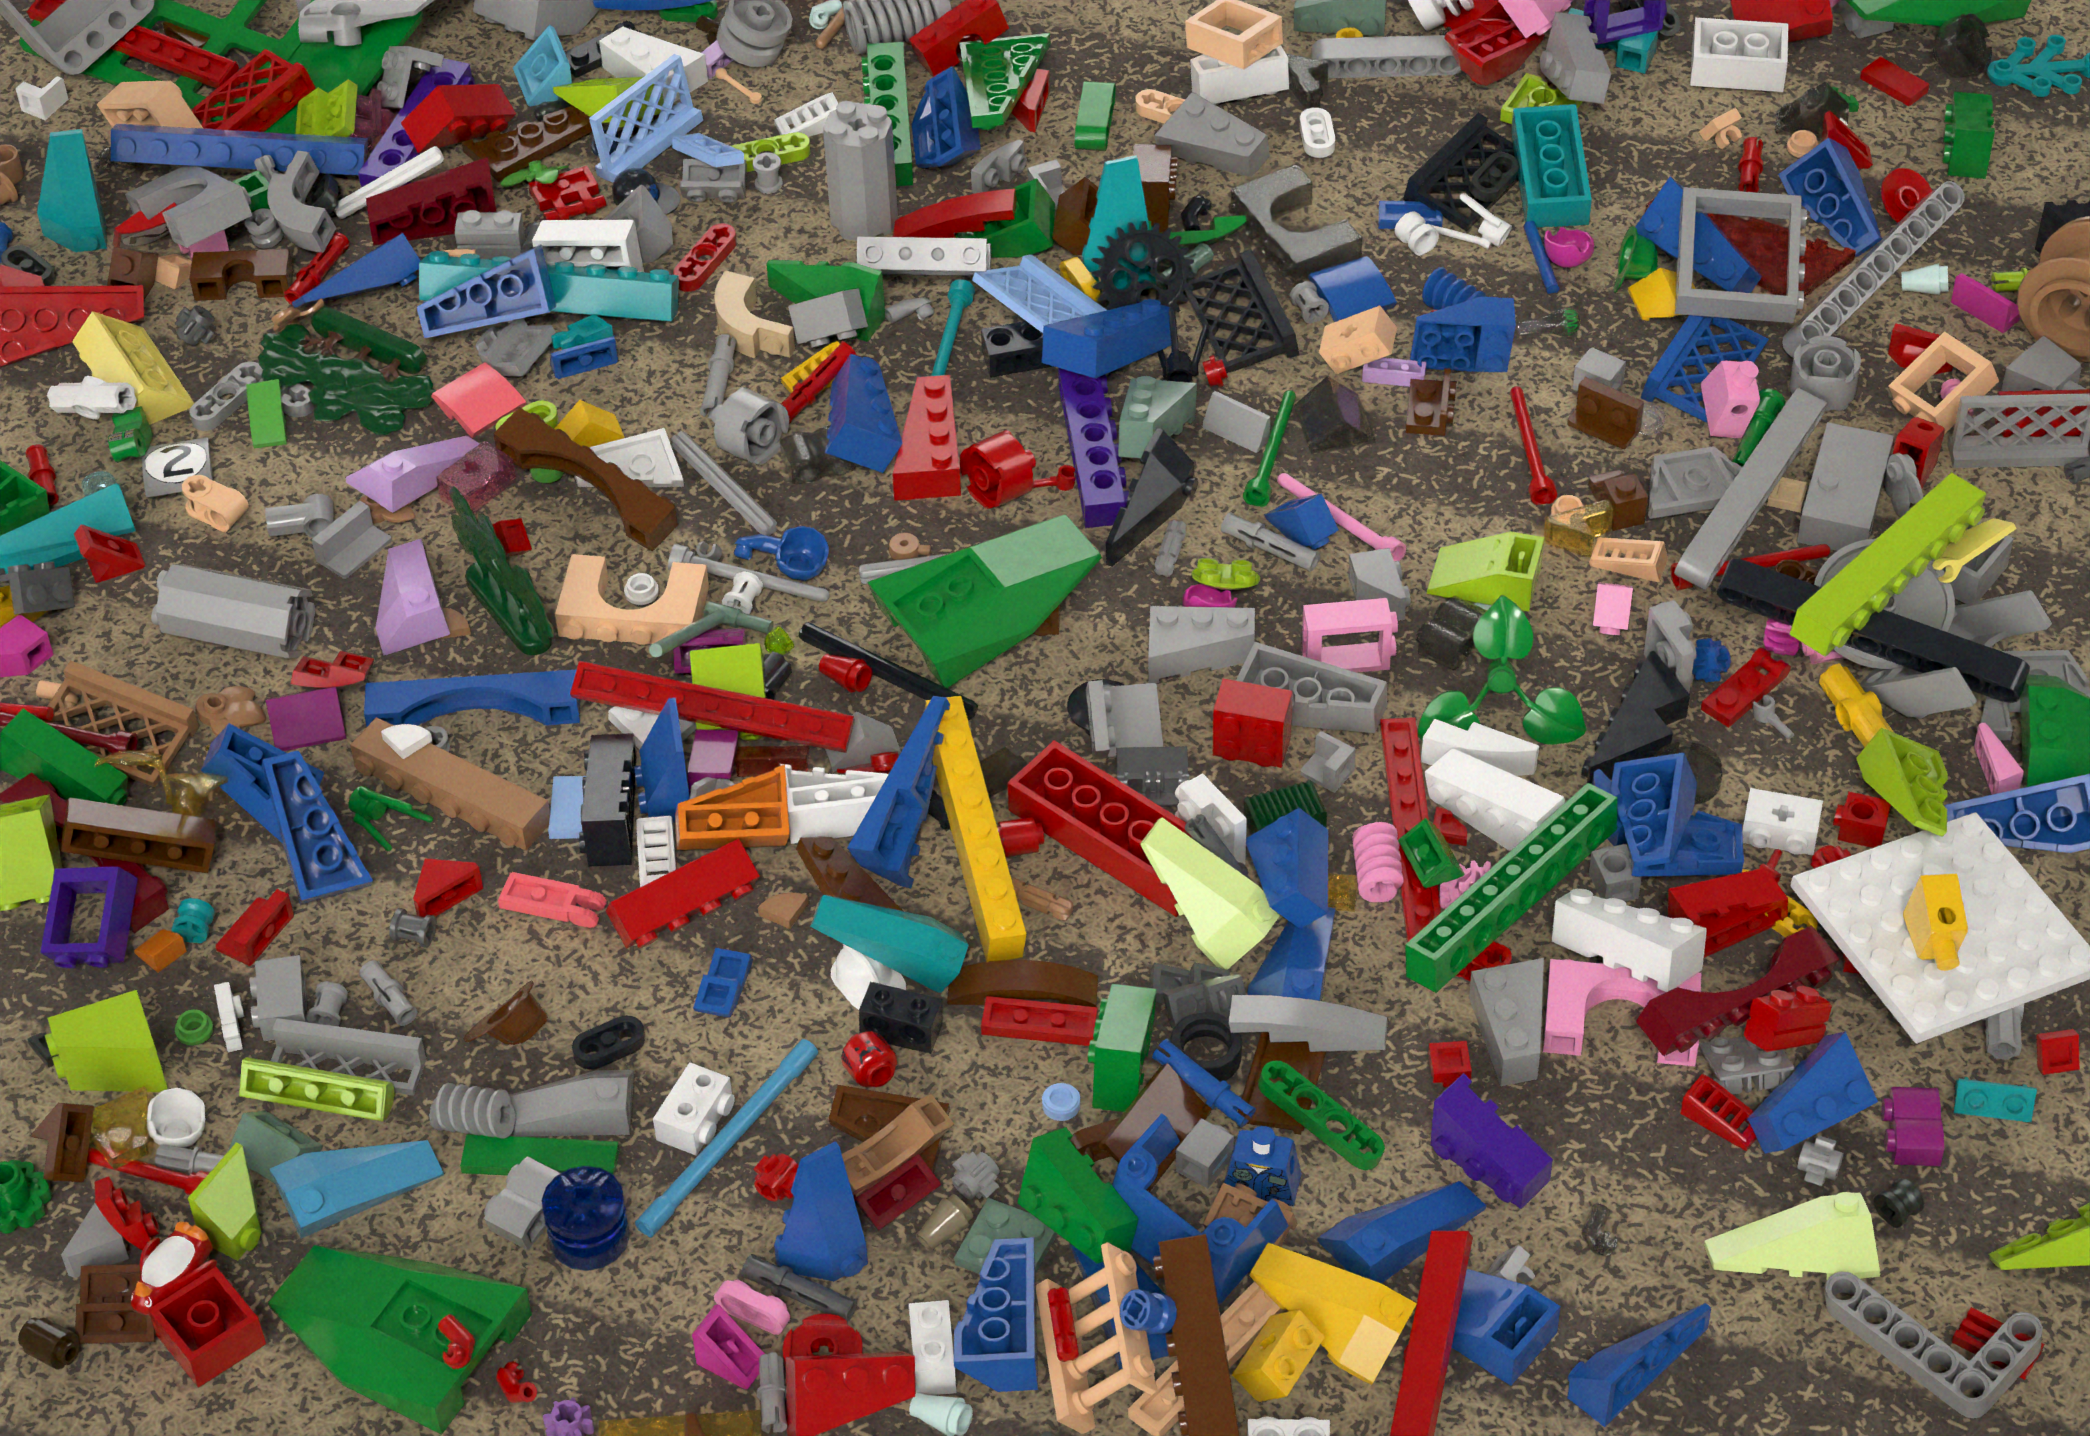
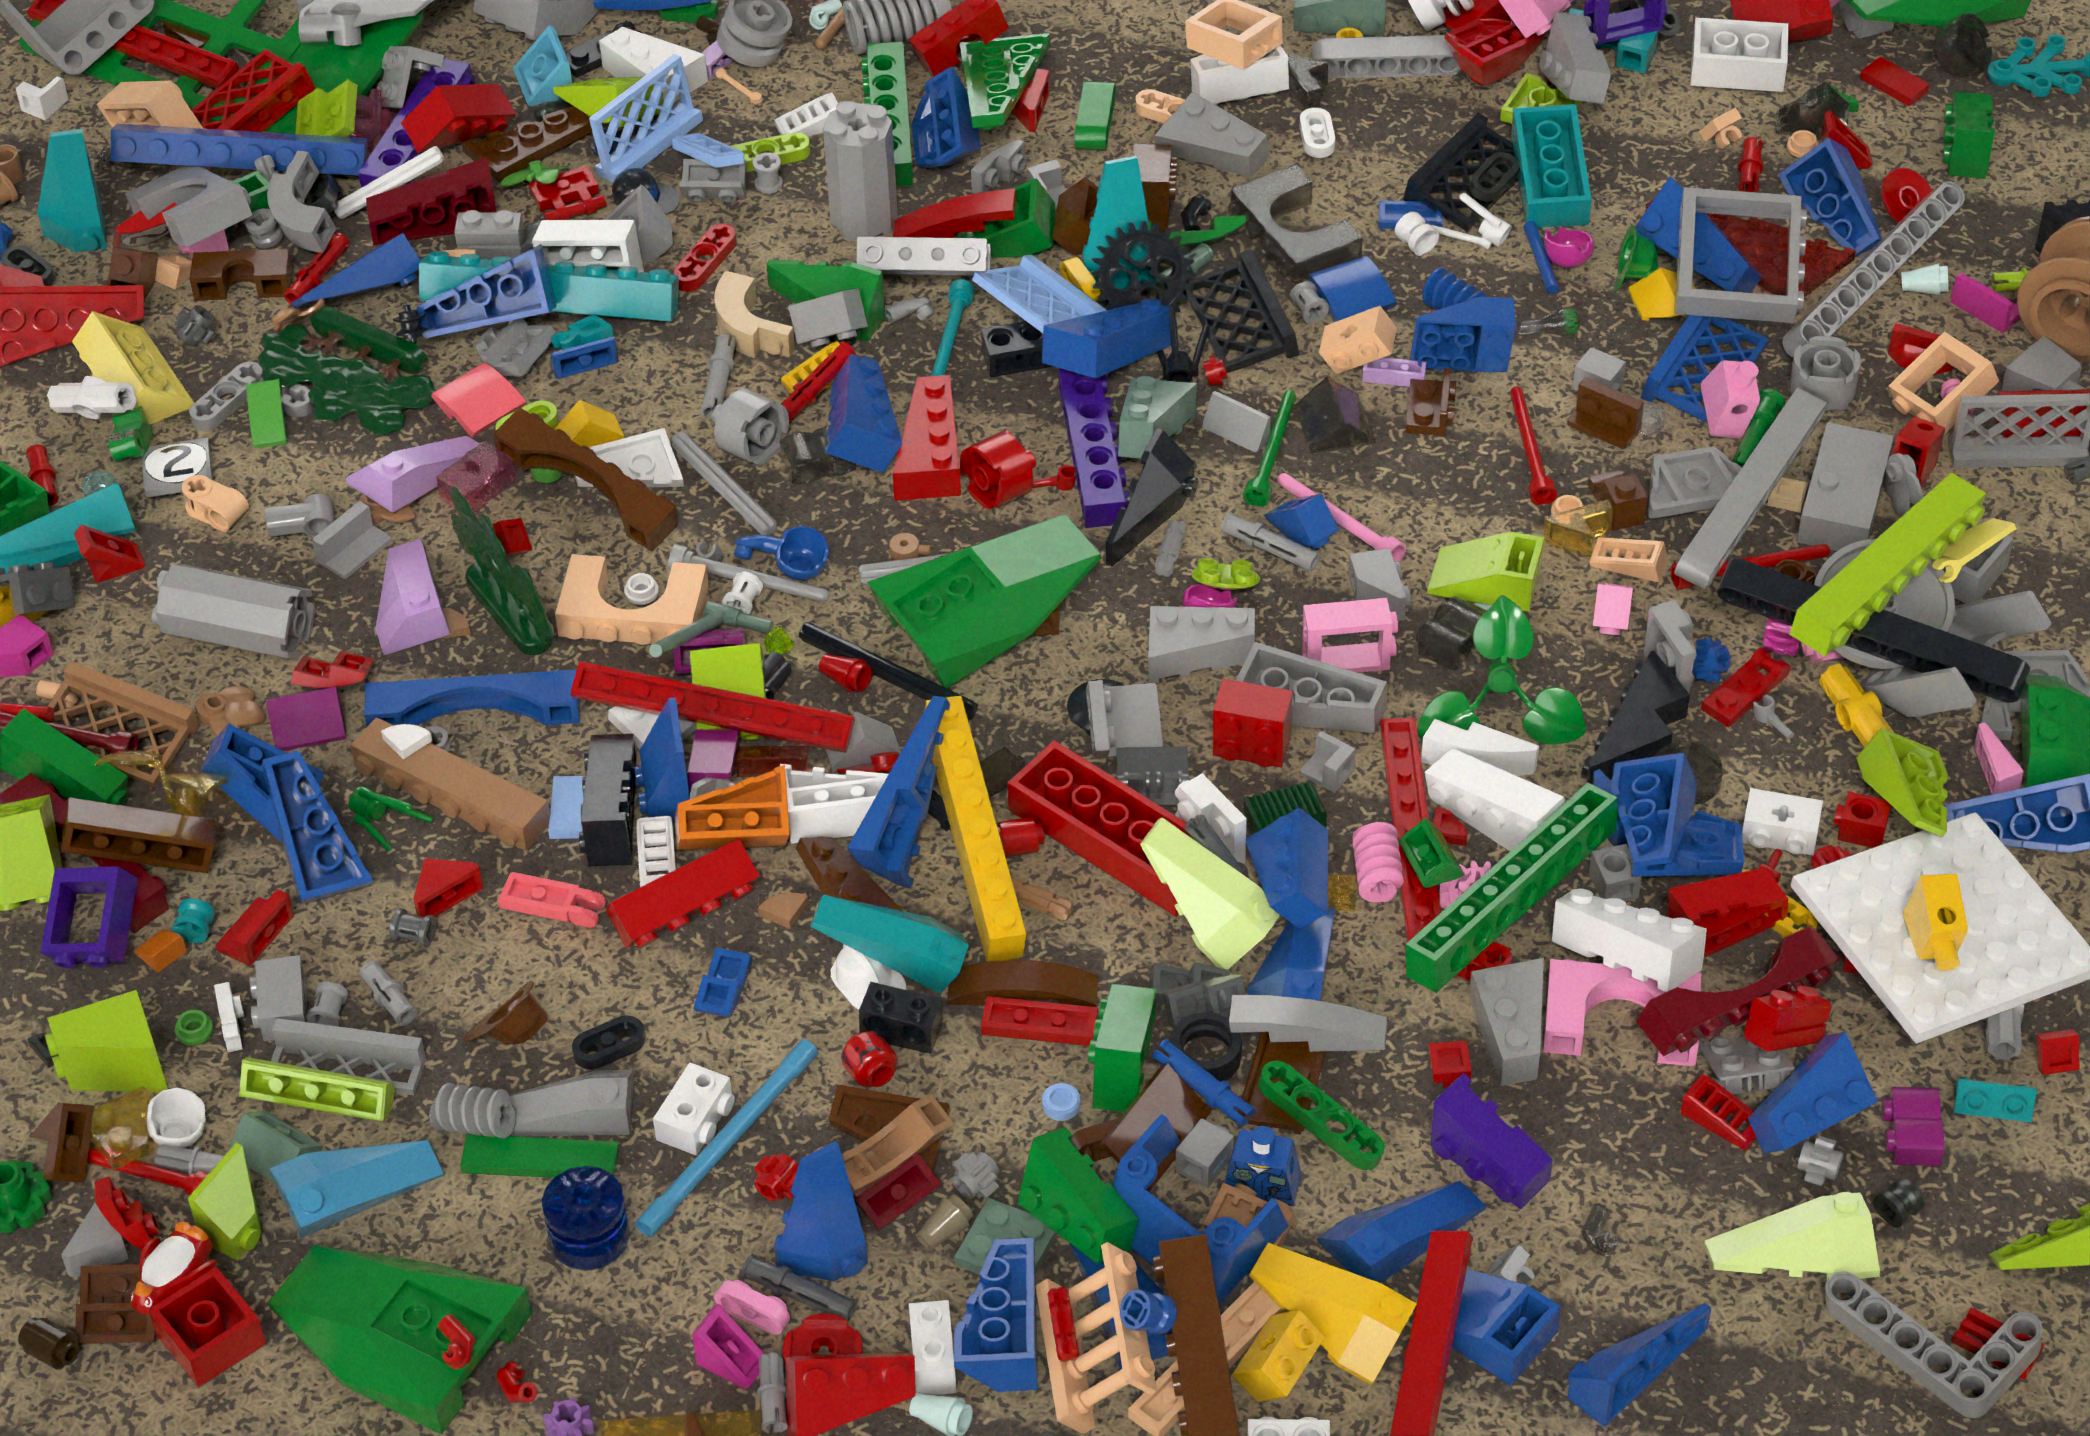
(410, 324): none -> black wheel
(518, 1208): light grey brick -> none

